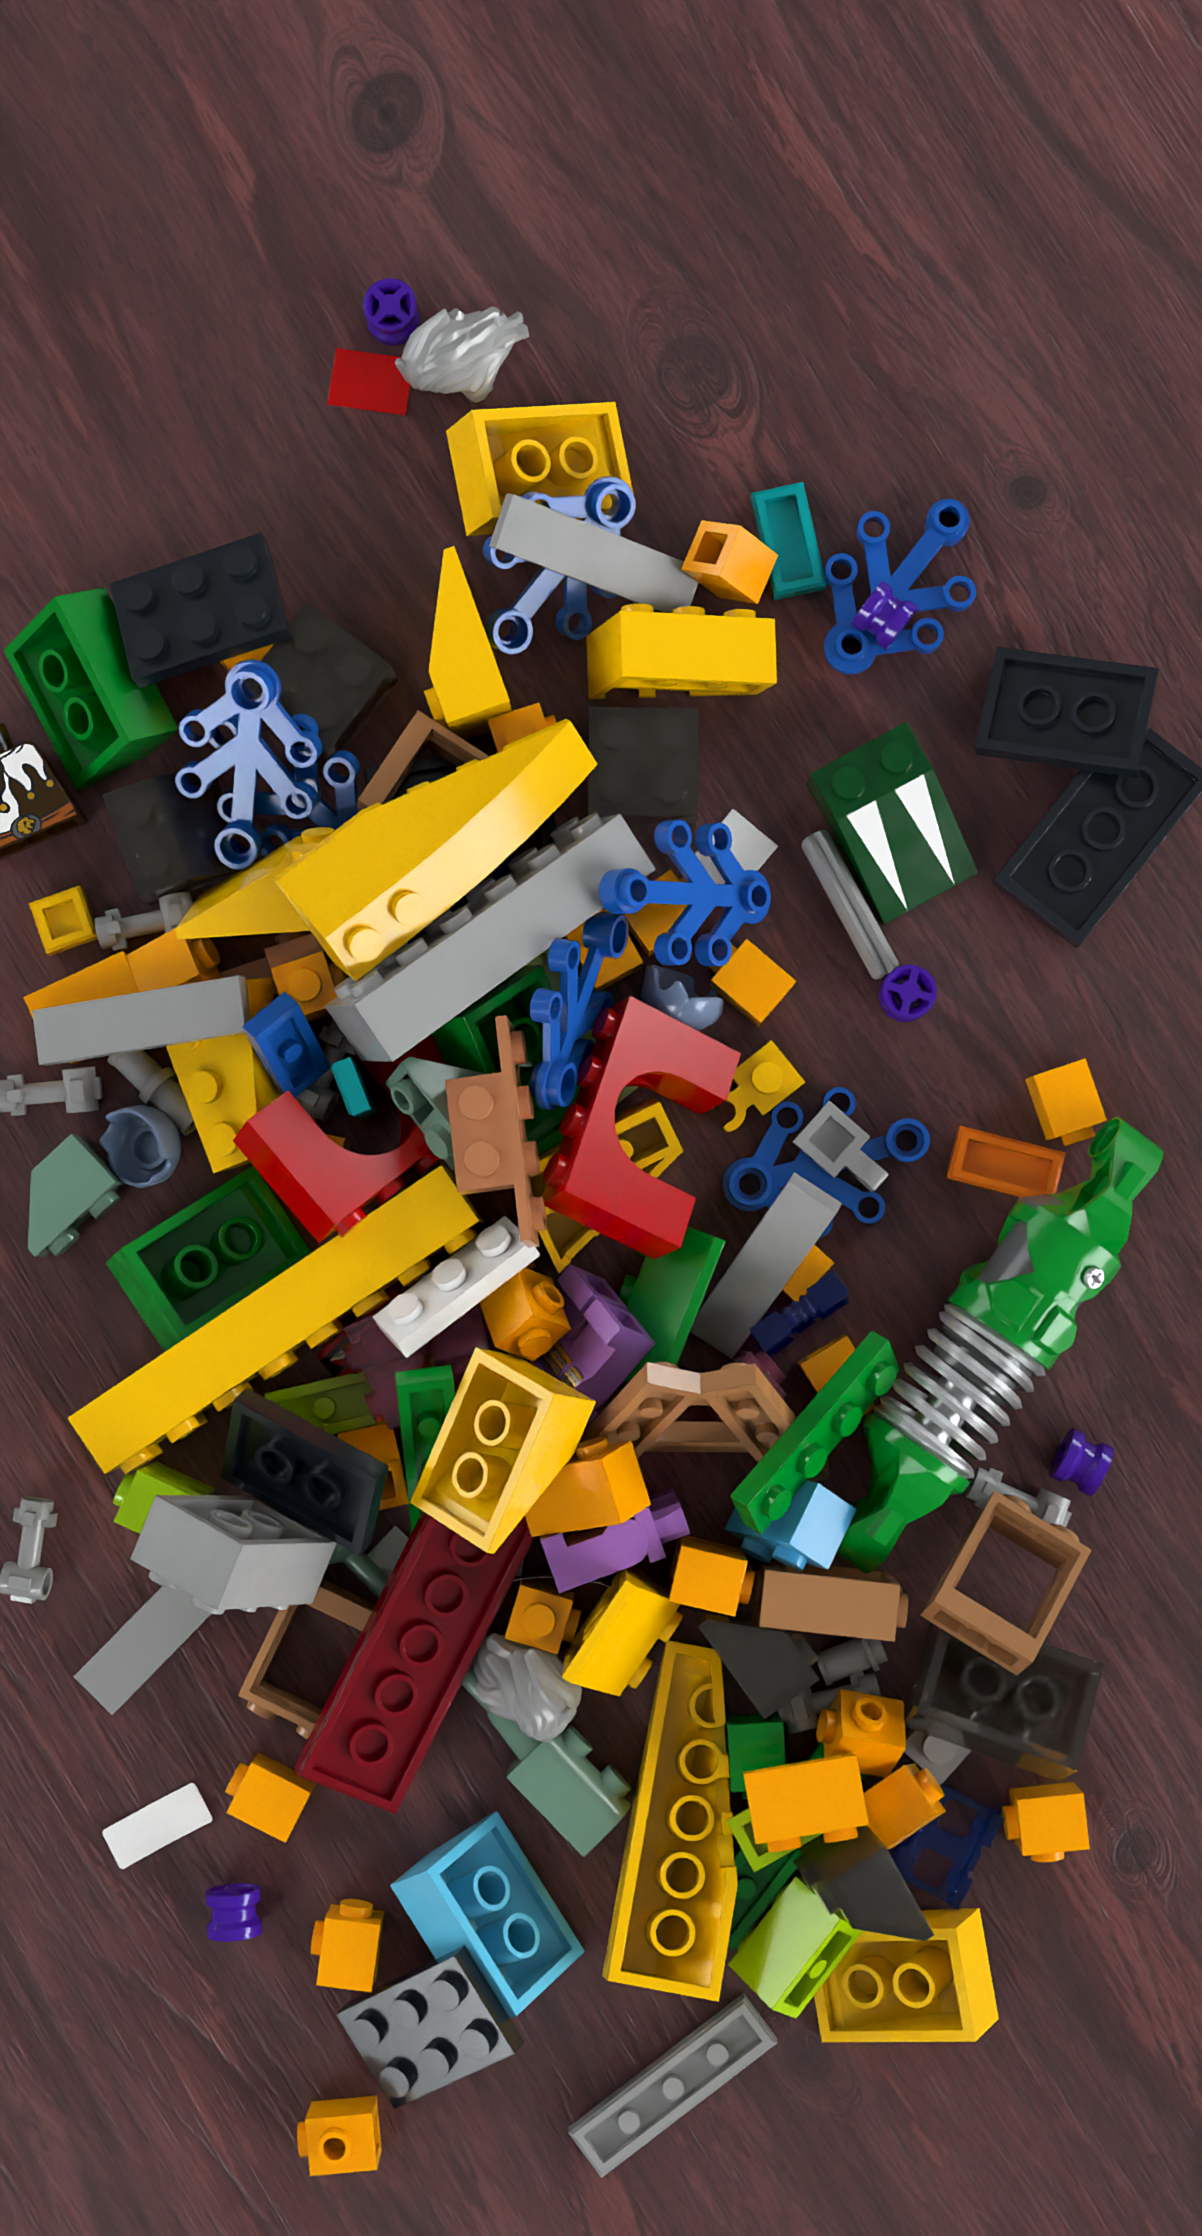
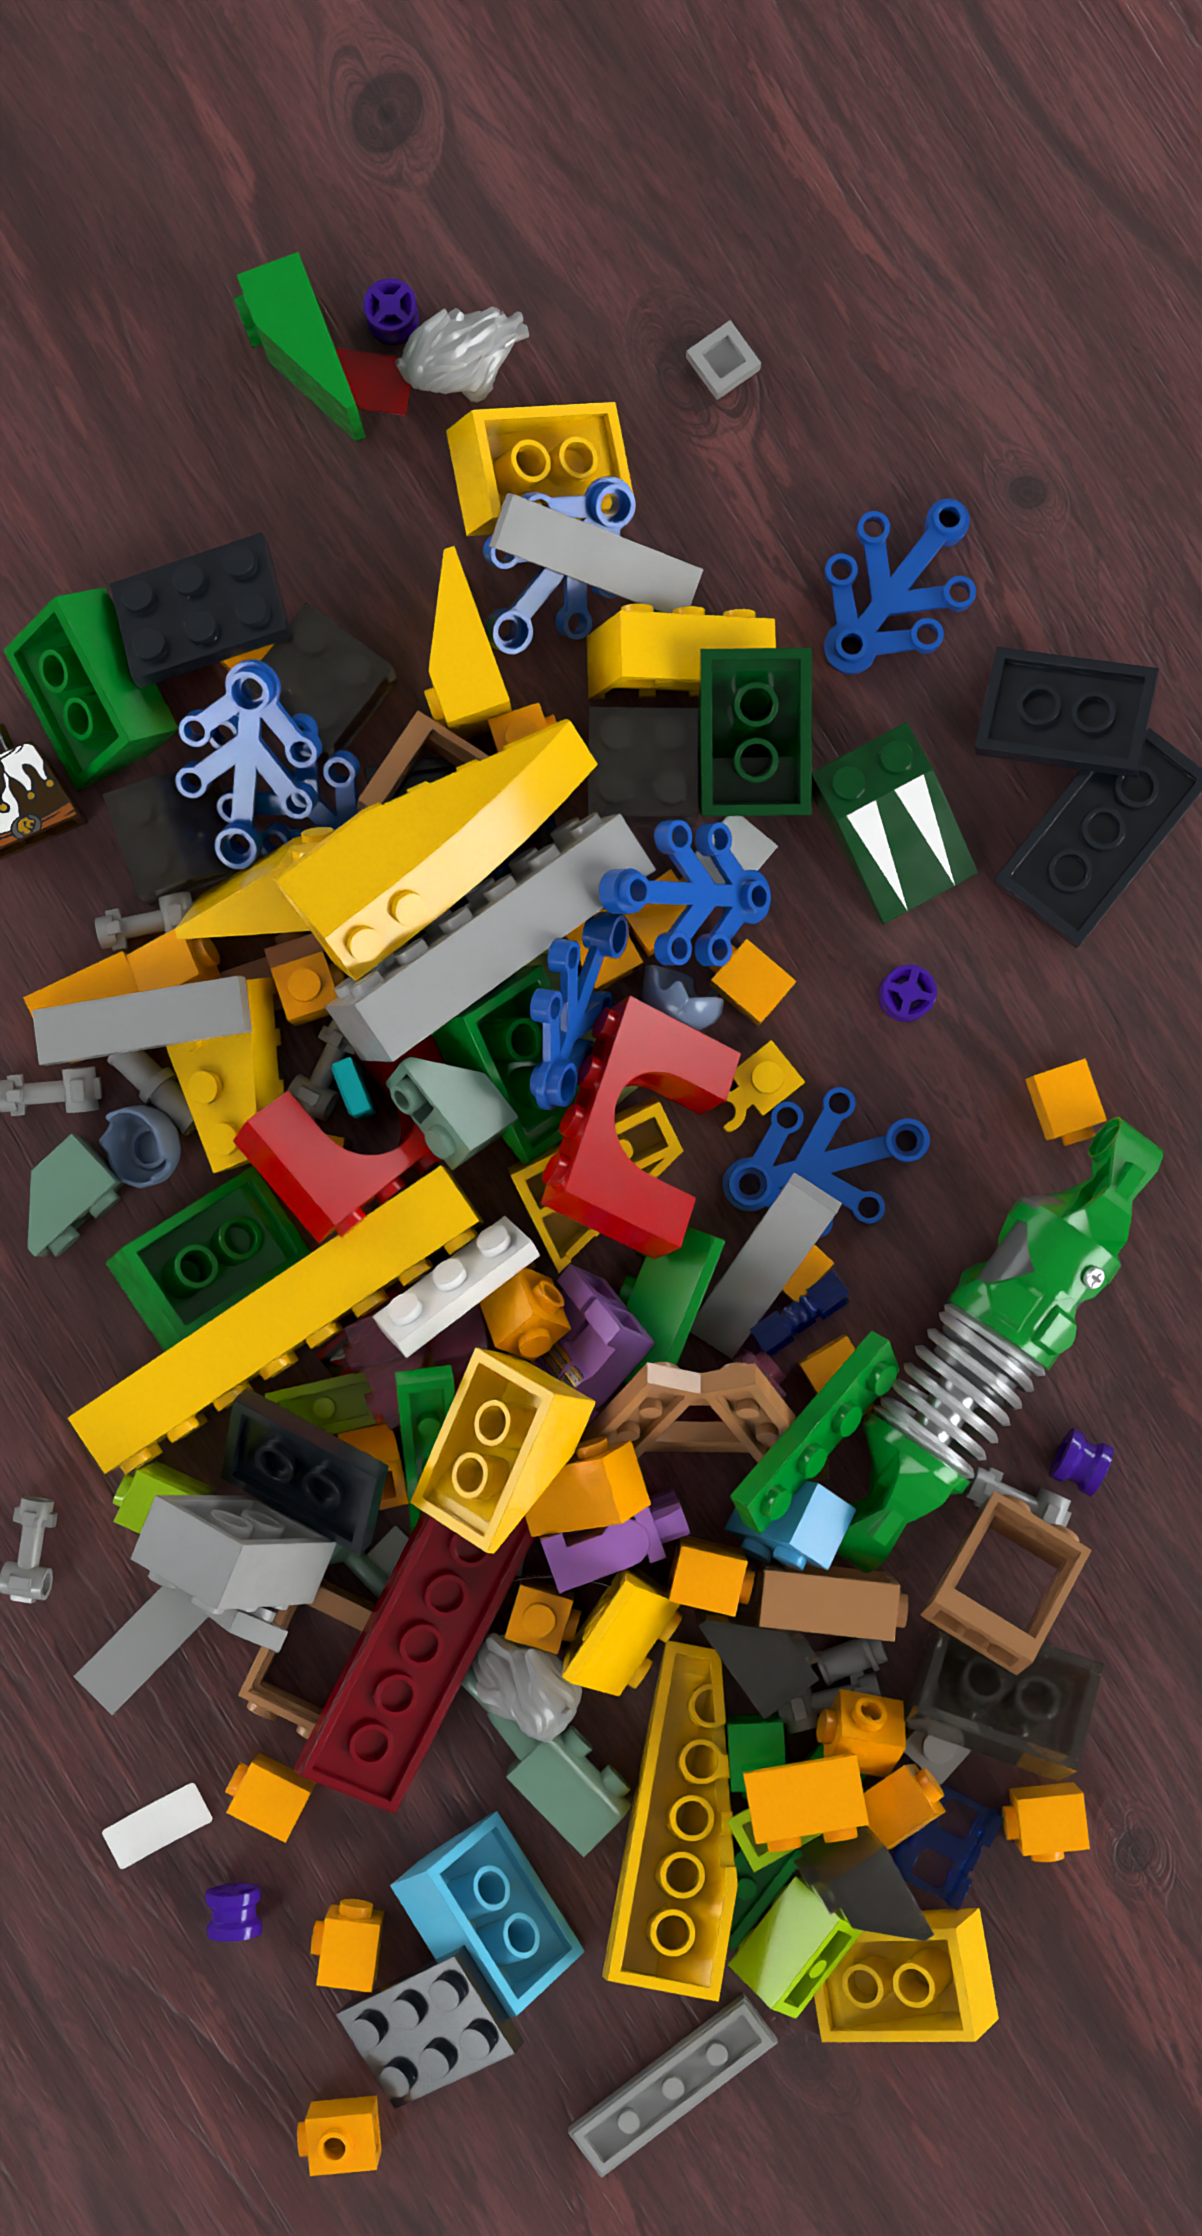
(64, 920): yellow tile -> none
(253, 1626): none -> light grey plate
(286, 319): none -> green slope
(286, 1045): blue plate -> none
(491, 1134): nougat bracket -> none
(723, 360): none -> light grey plate
(729, 561): light orange brick -> none
(755, 732): none -> dark green slope
(788, 530): teal tile -> none
(835, 1143): light grey plate -> none
(849, 904): light grey axle -> none
(884, 615): dark purple wheel -> none
(1003, 1164): orange tile -> none

